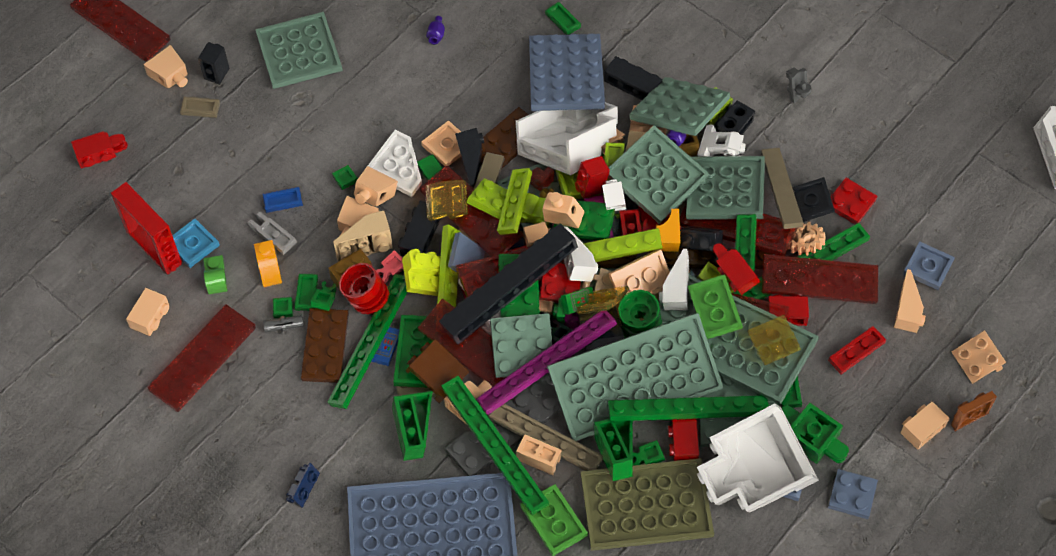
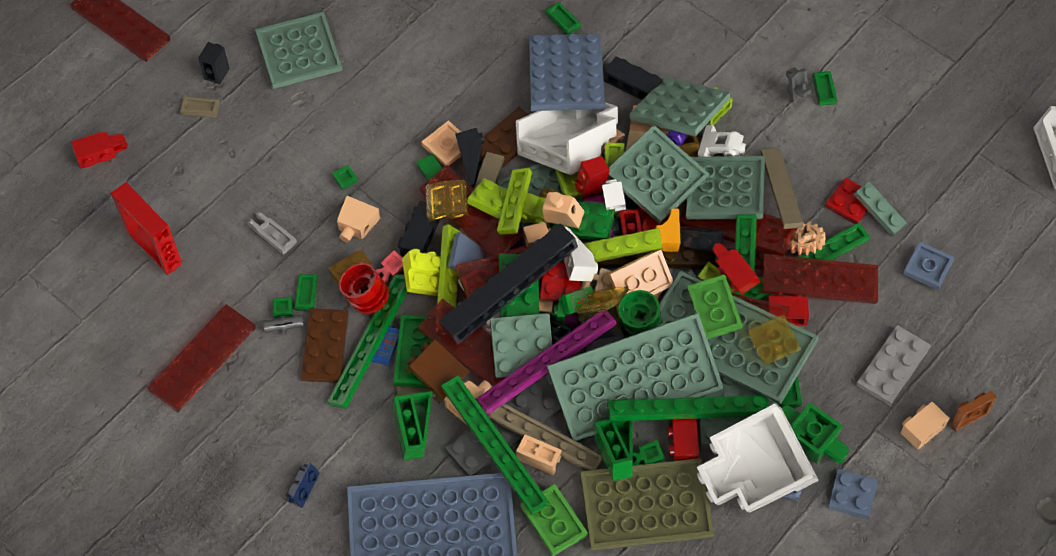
(148, 312): light nougat brick -> none
(167, 68): light nougat torso -> none
(194, 242): dark azure plate -> none
(215, 274): bright green plate -> none
(268, 263): light orange arch -> none
(282, 199): blue tile -> none
(324, 298): green plate -> none
(369, 234): tan slope -> none
(374, 187): light nougat torso -> none
(399, 162): white plate -> none
(435, 31): dark purple plant -> none
(542, 179): clear red panel -> none
(675, 286): white slope -> none
(736, 123): black brick -> none
(813, 199): black plate -> none
(824, 88): none -> green tile
(857, 350): red plate -> none
(880, 208): none -> sand green plate
(893, 365): none -> light grey plate
(910, 306): light nougat slope -> none
(979, 357): light nougat hinge -> none

